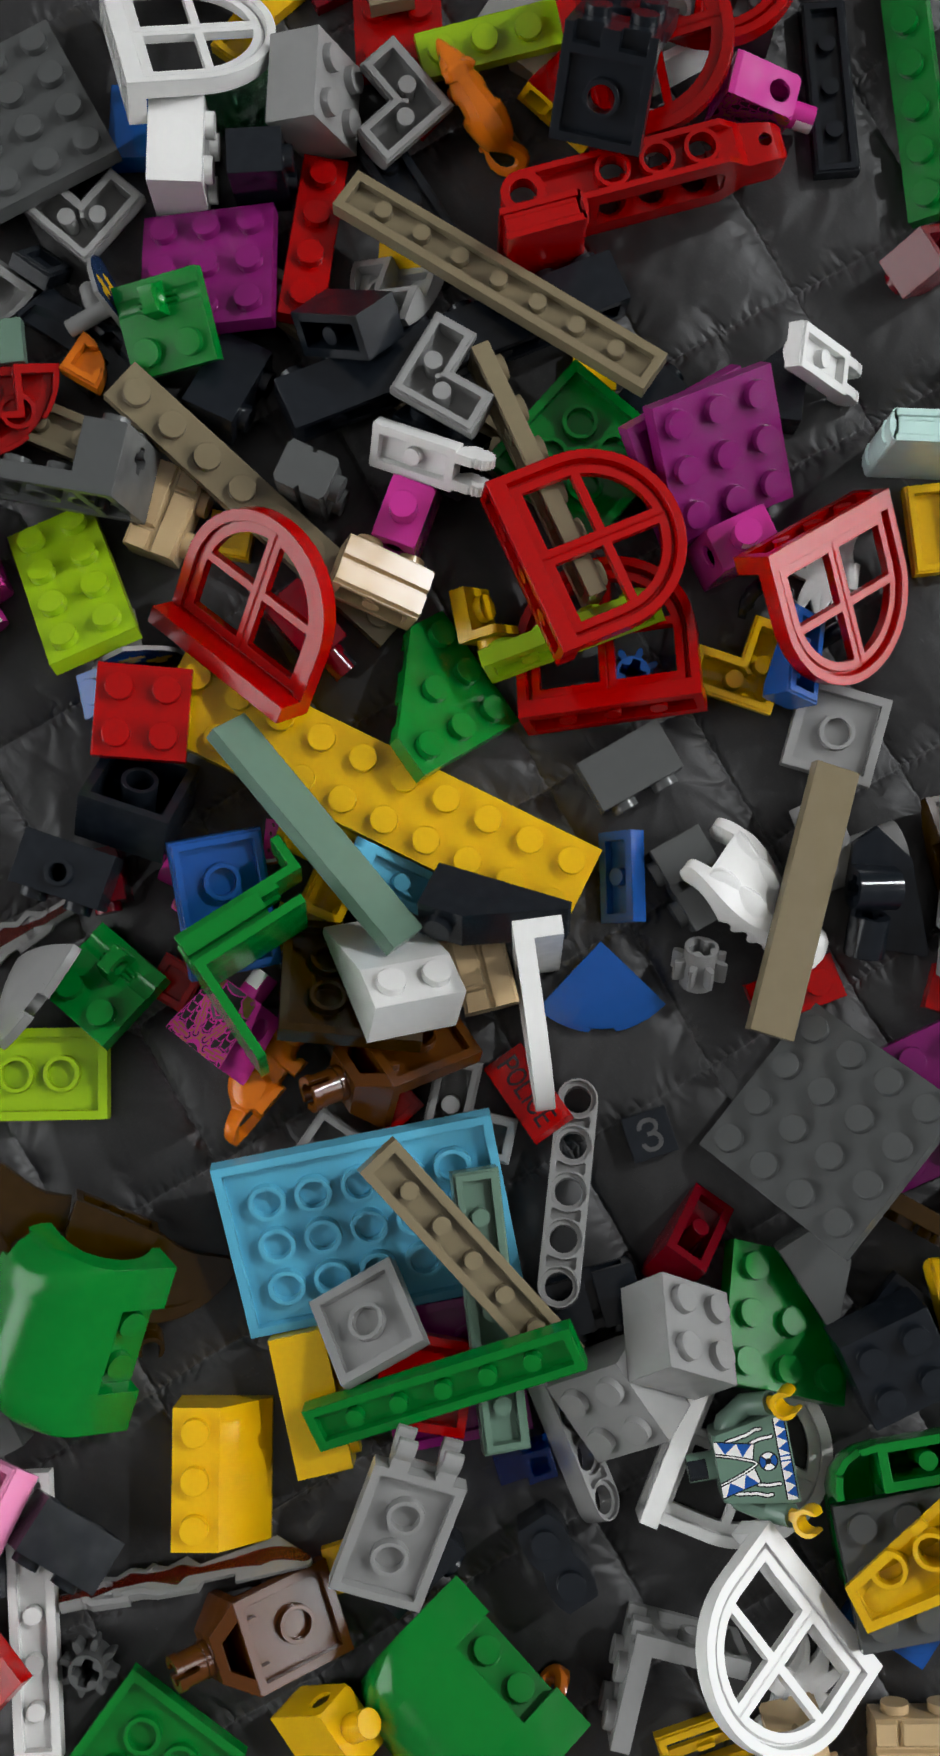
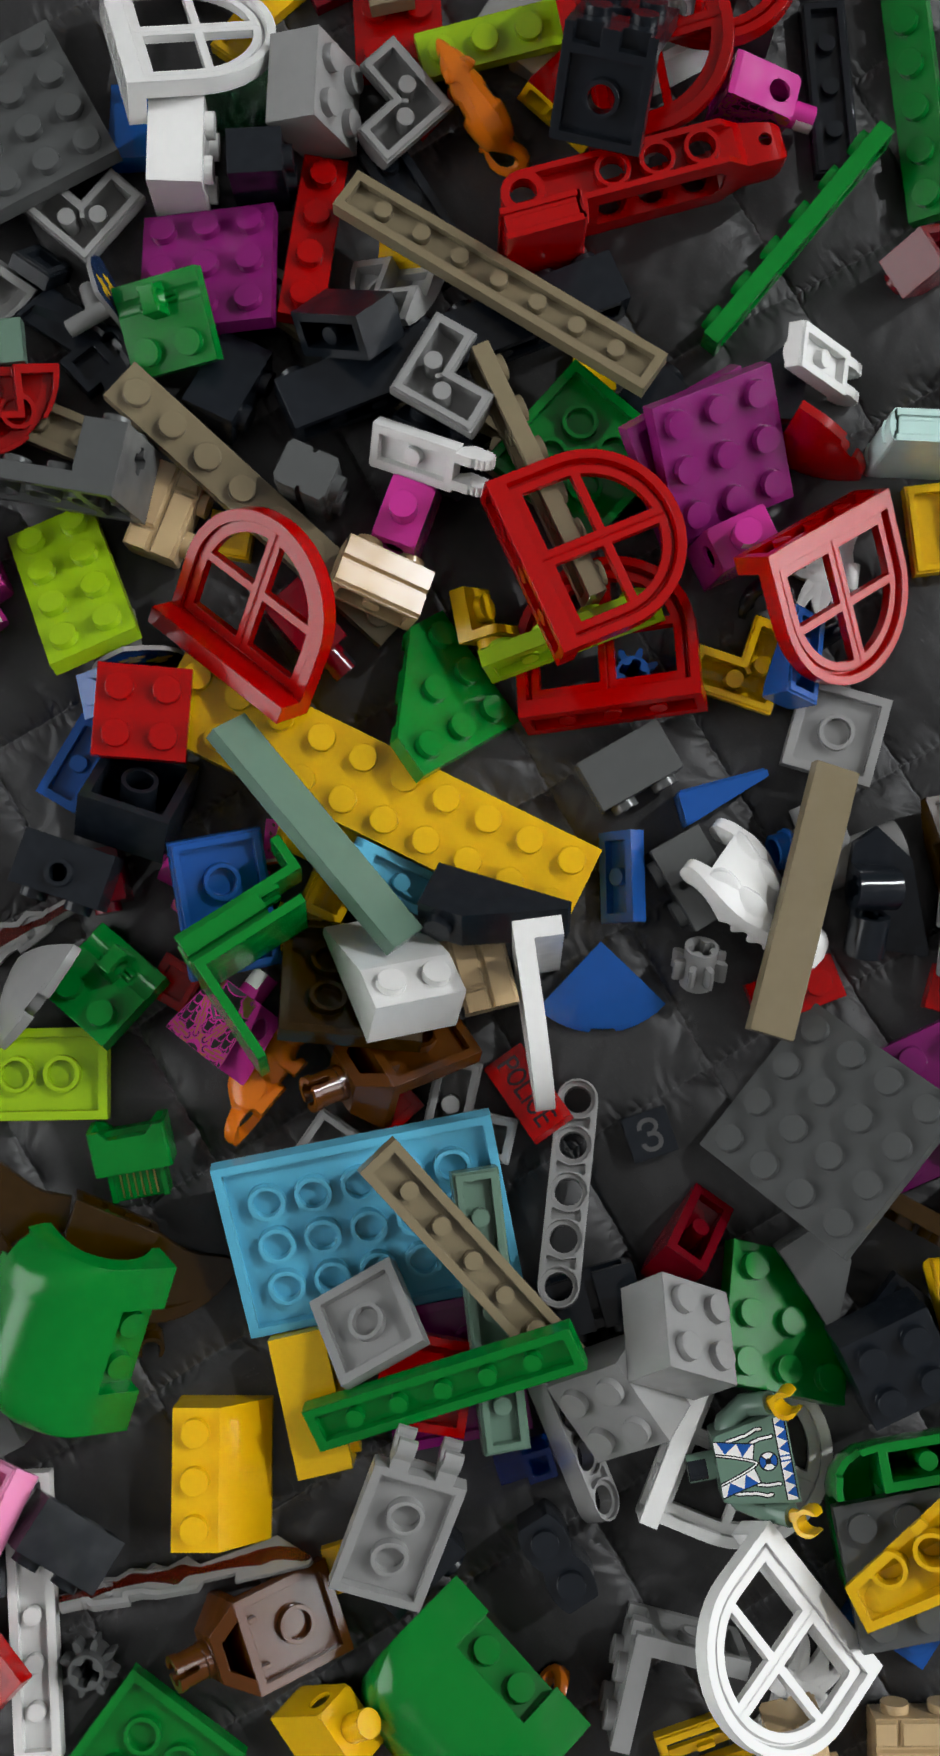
(70, 767): none -> blue plate
(86, 364): orange tile -> none
(134, 1156): none -> green piece
(702, 799): none -> blue slope
(779, 846): none -> blue plate
(805, 224): none -> green plate
(819, 447): none -> red brick

